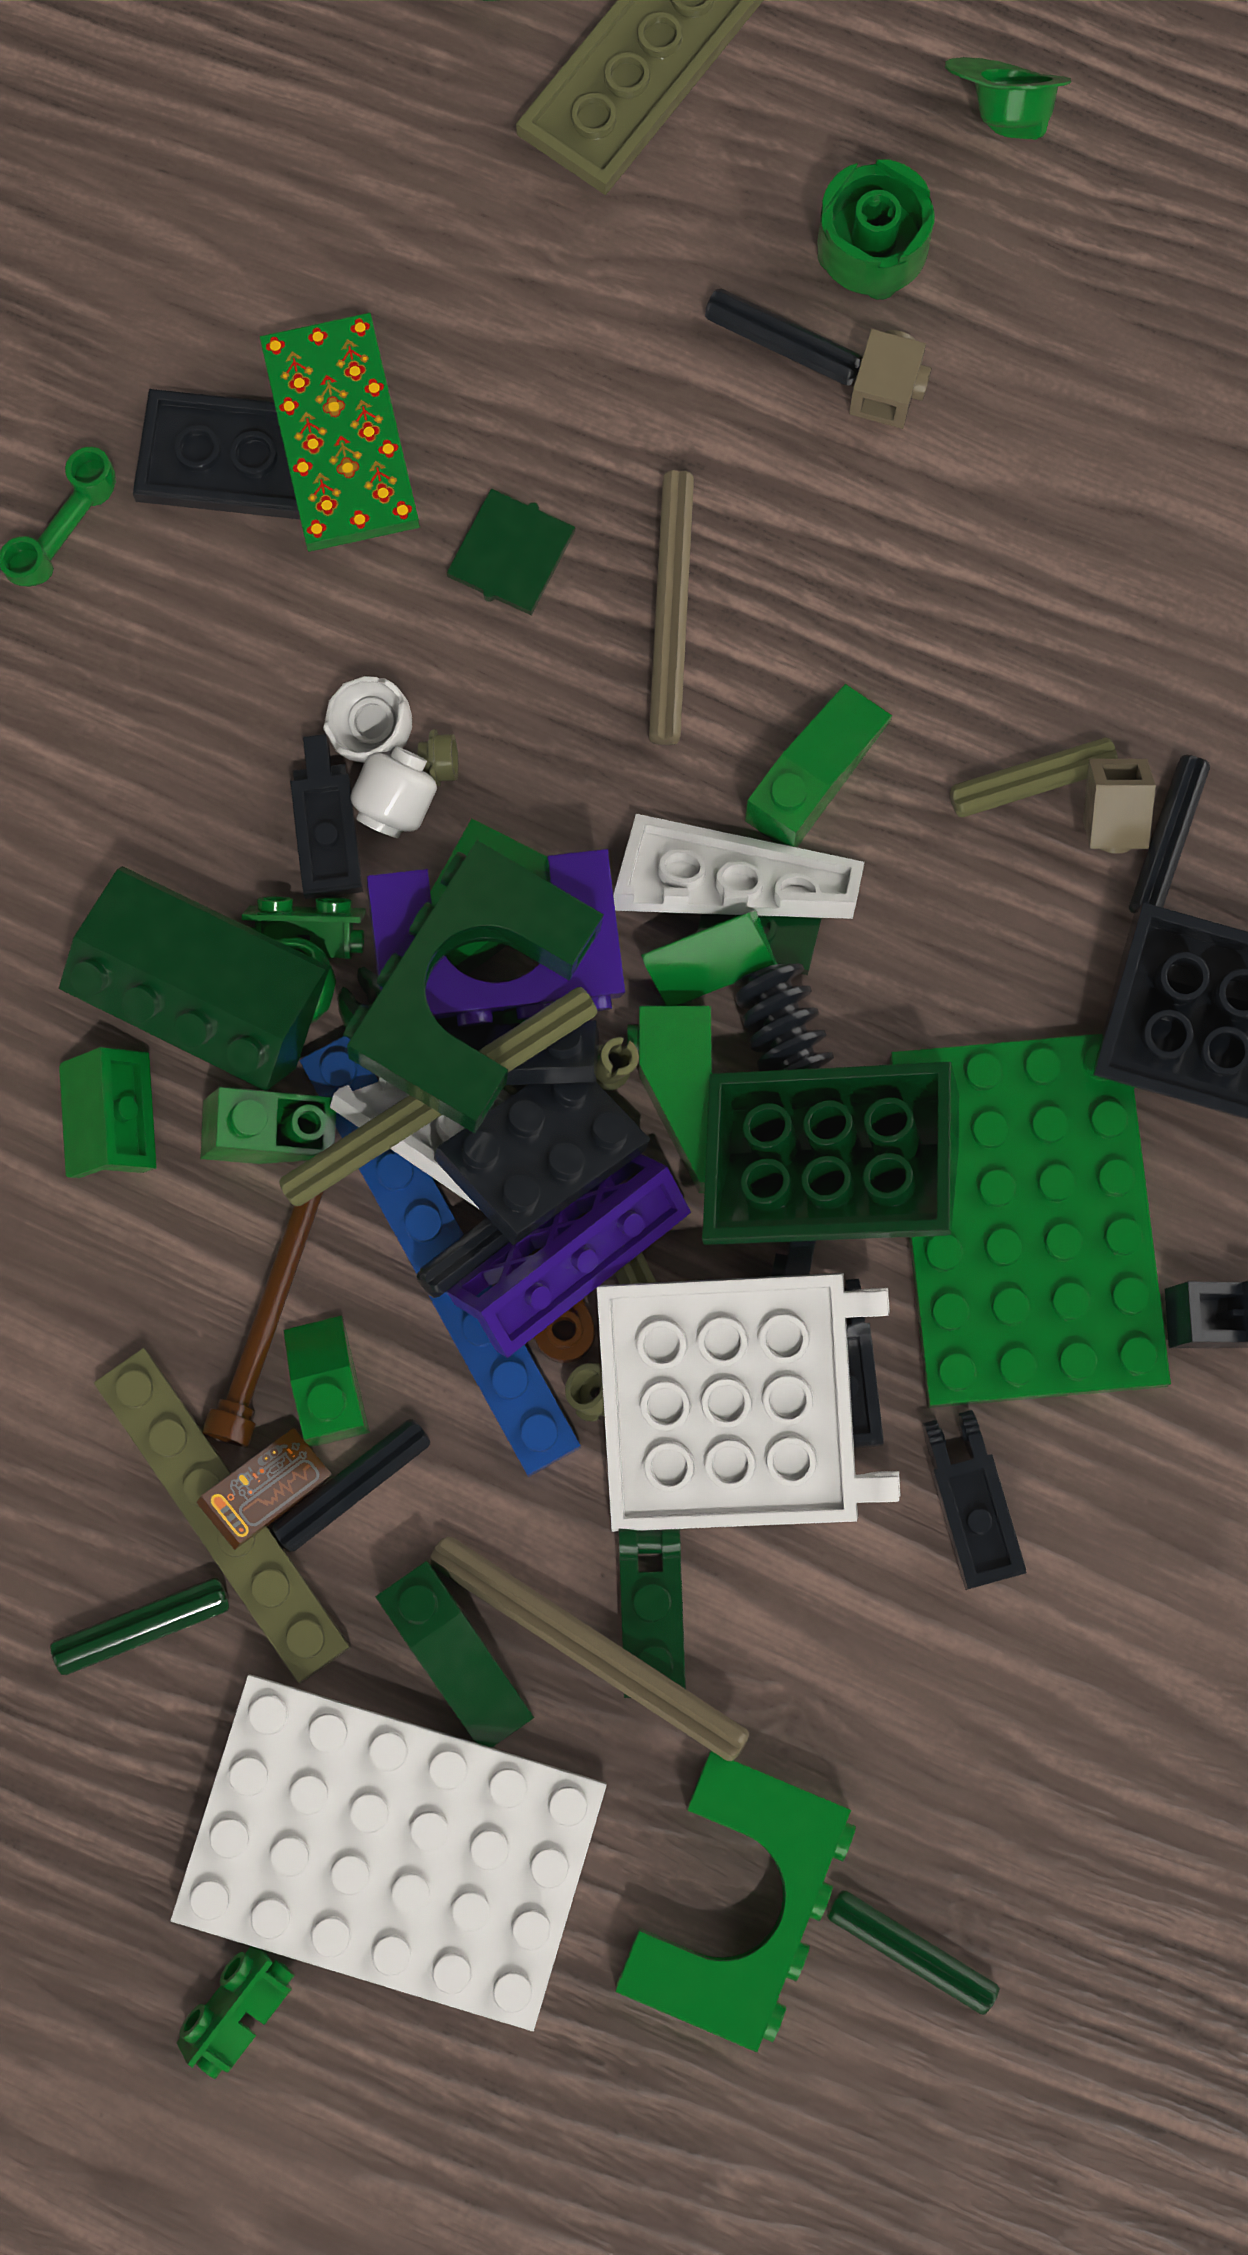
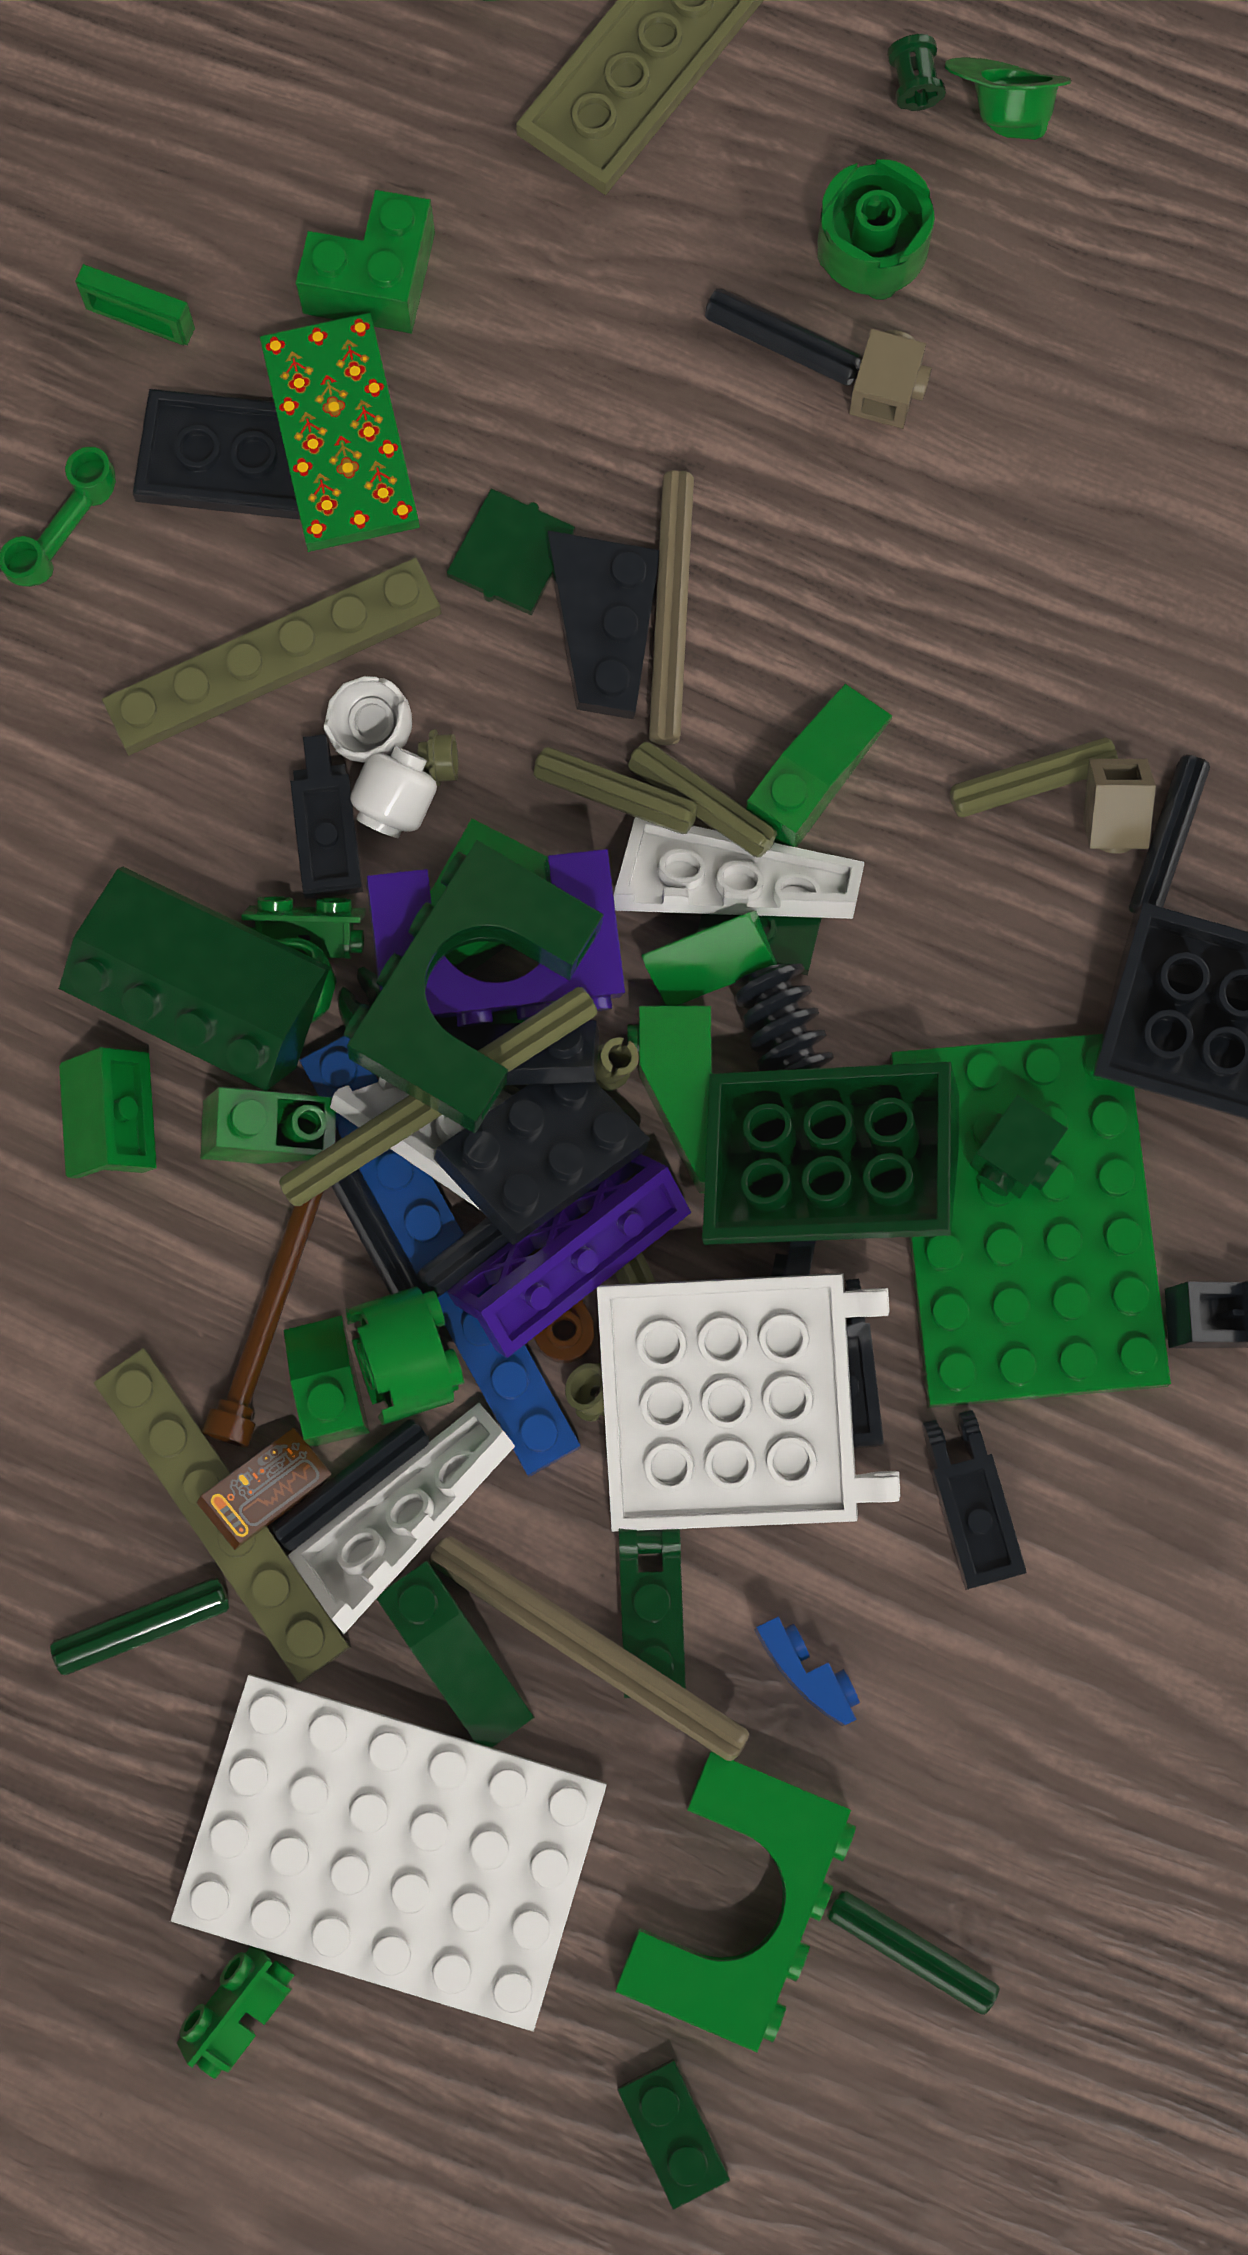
(135, 305): none -> green tile
(272, 656): none -> olive plate
(374, 275): none -> green brick
(375, 1233): none -> black axle
(387, 1527): none -> white wing
(404, 1354): none -> green brick
(605, 616): none -> black wing
(615, 790): none -> olive axle
(673, 2134): none -> dark green plate
(713, 805): none -> olive axle
(821, 1687): none -> blue slope
(899, 57): none -> dark green bush
(1019, 1150): none -> dark green brick

